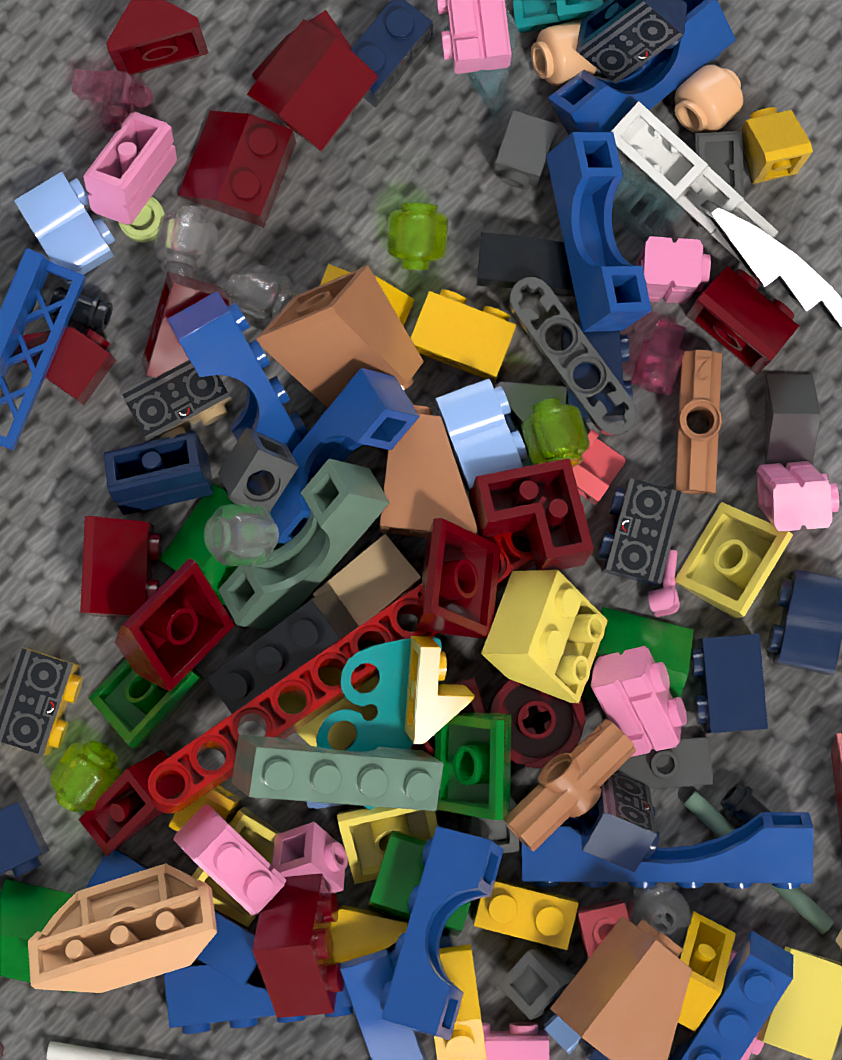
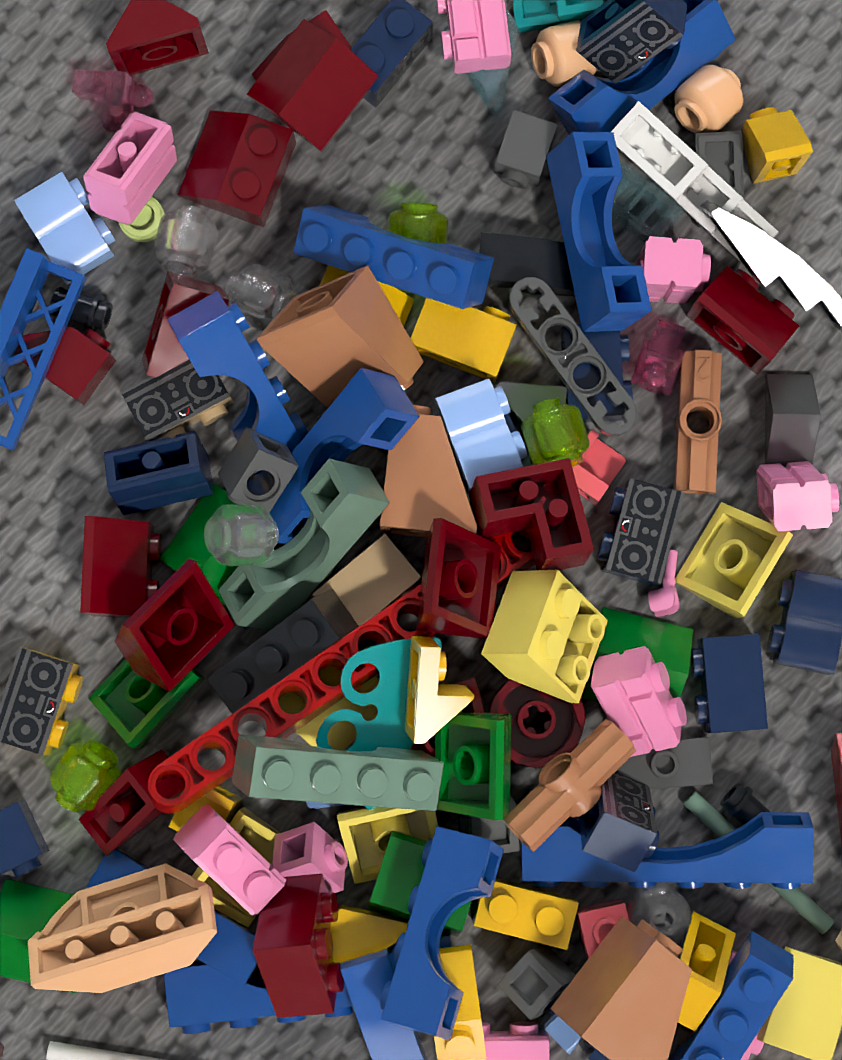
(417, 266): none -> blue arch

